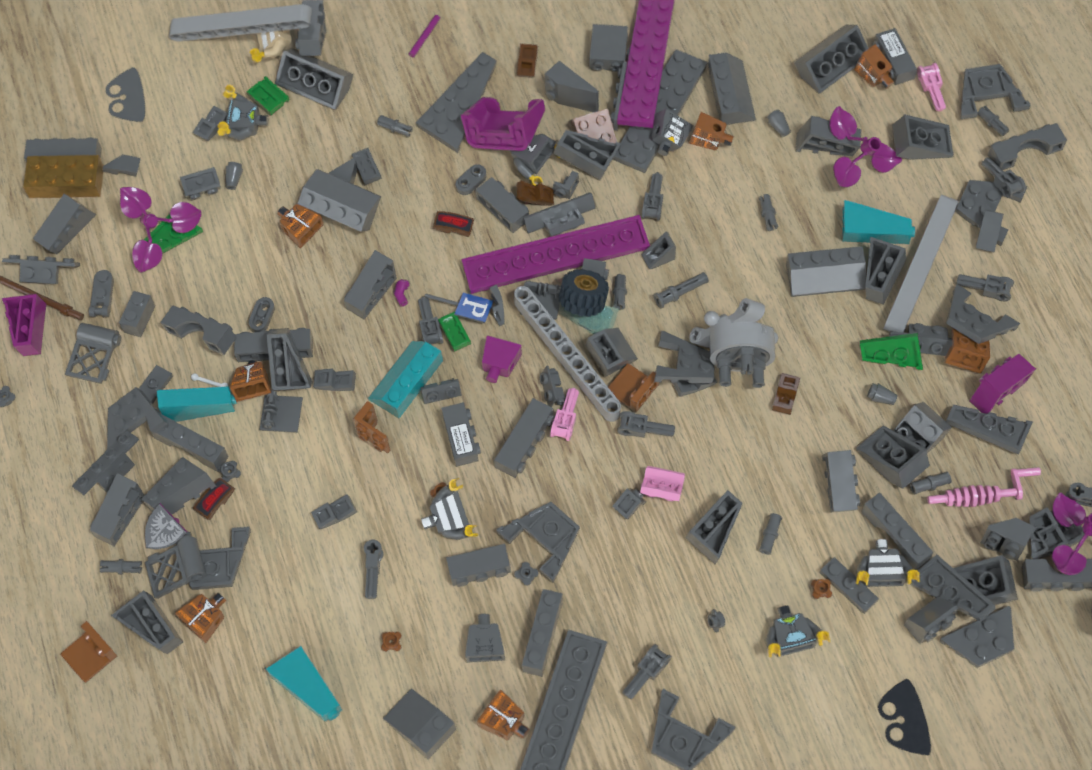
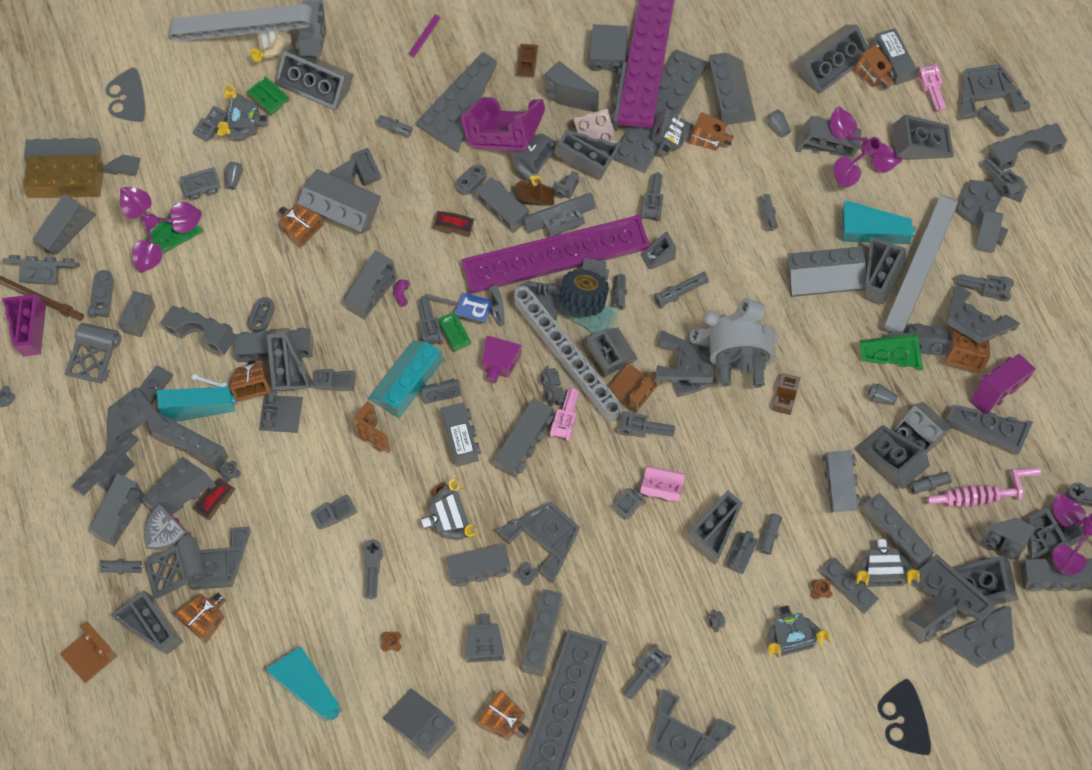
(741, 552): none -> dark grey hinge

